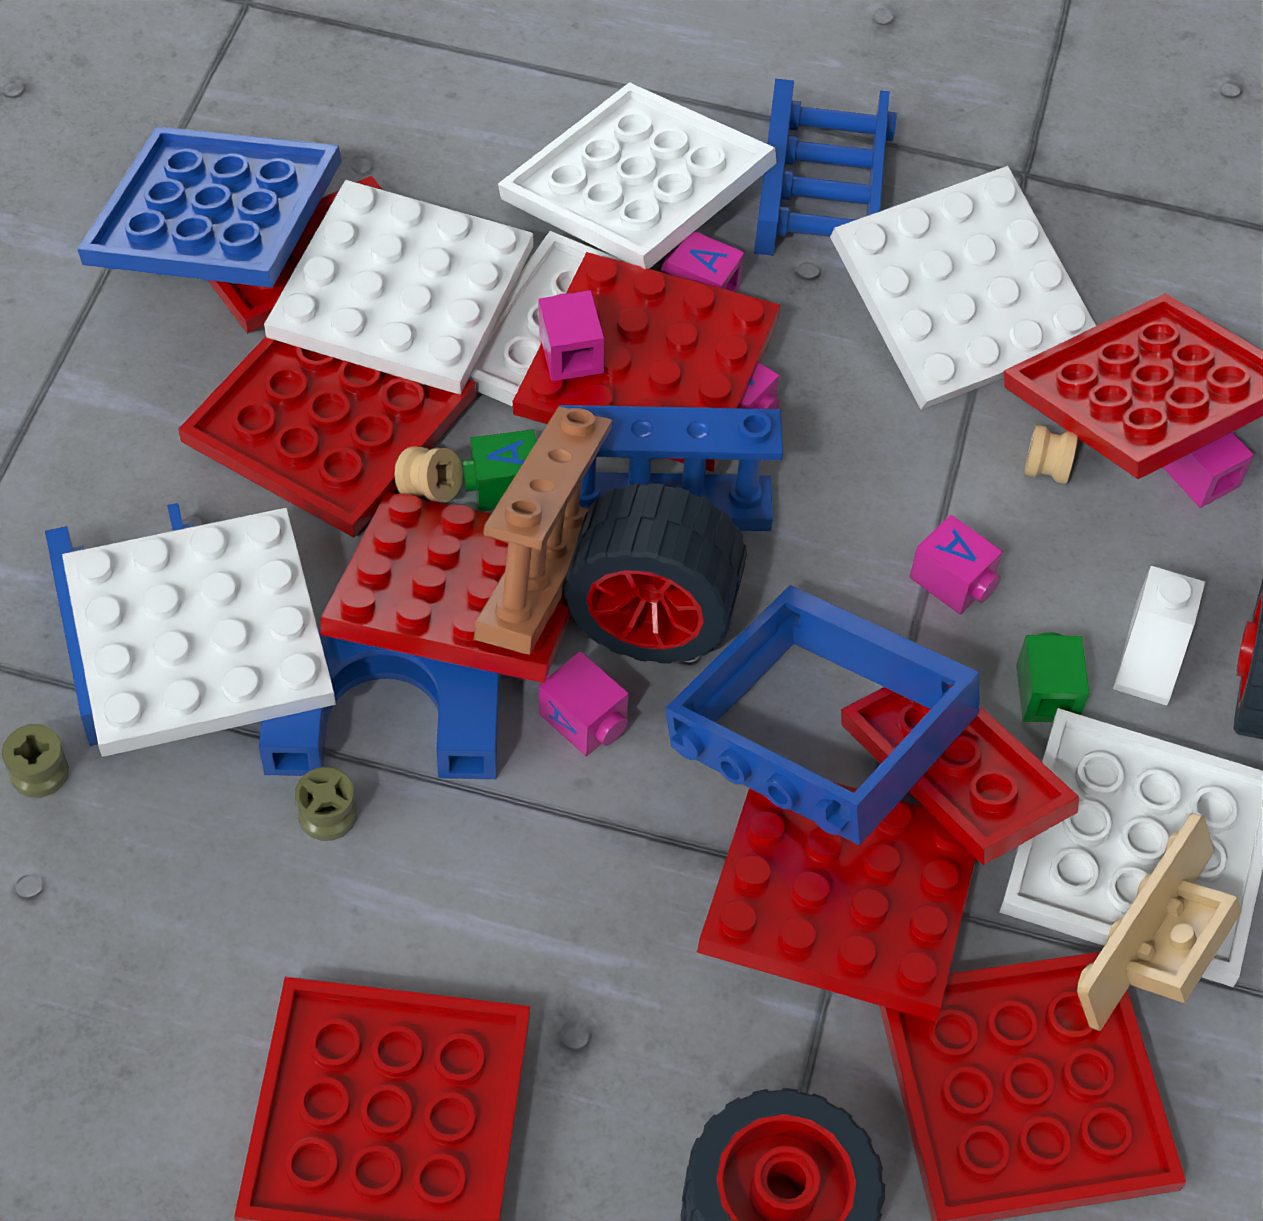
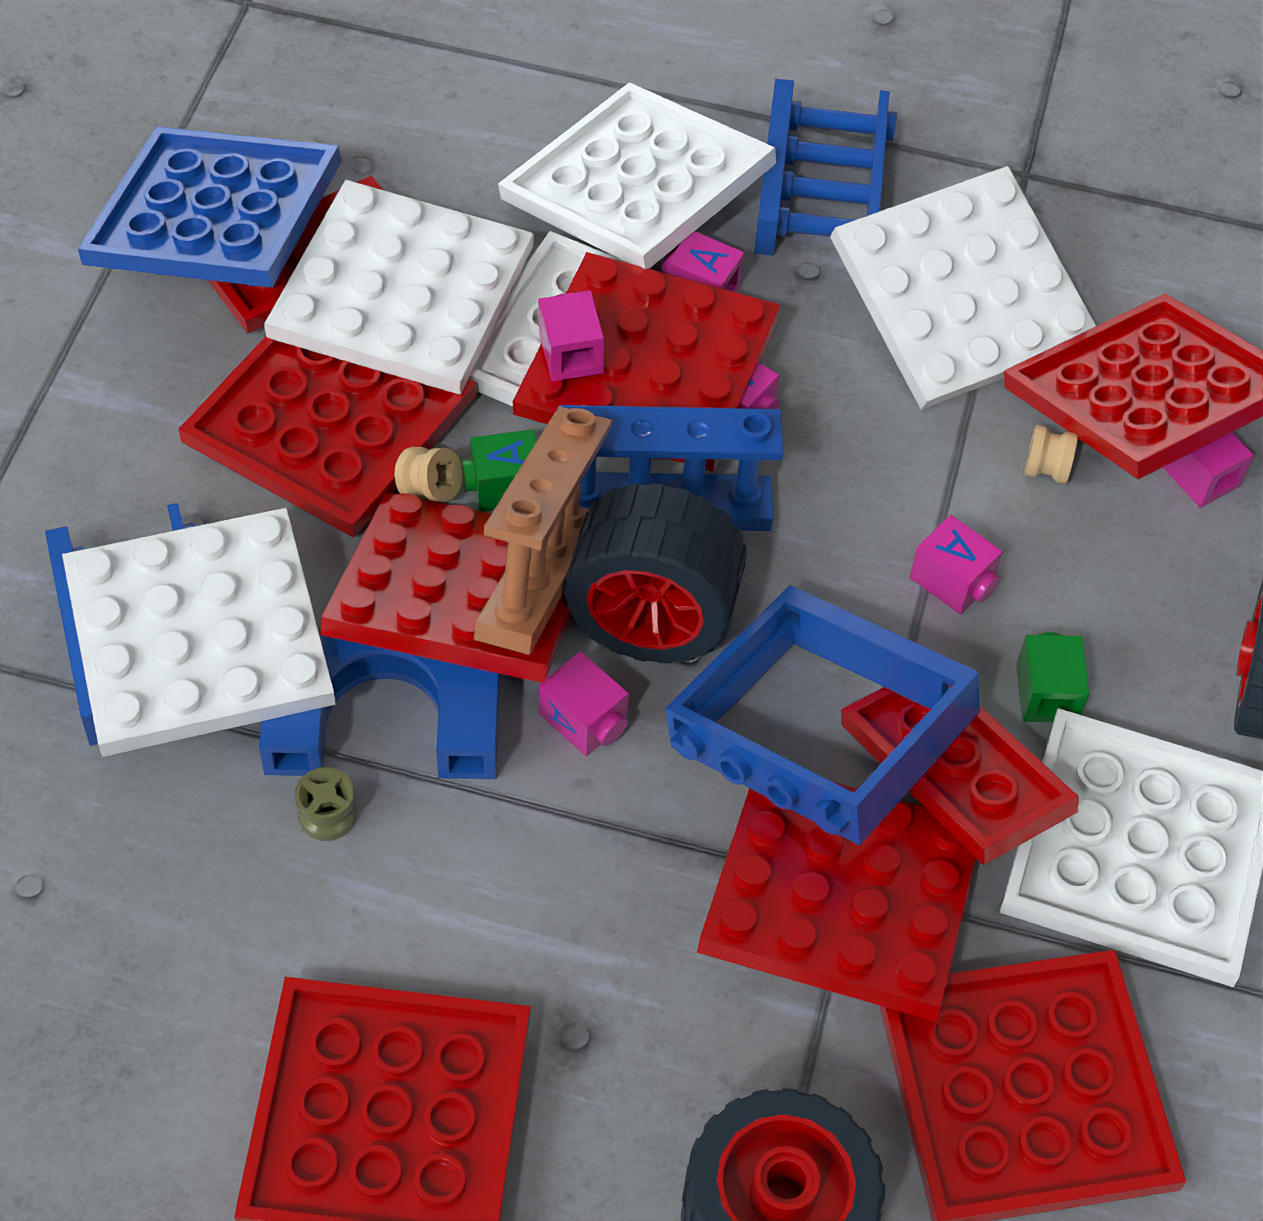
(49, 765): olive wheel -> none
(1159, 635): white slope -> none
(1165, 933): tan bracket -> none

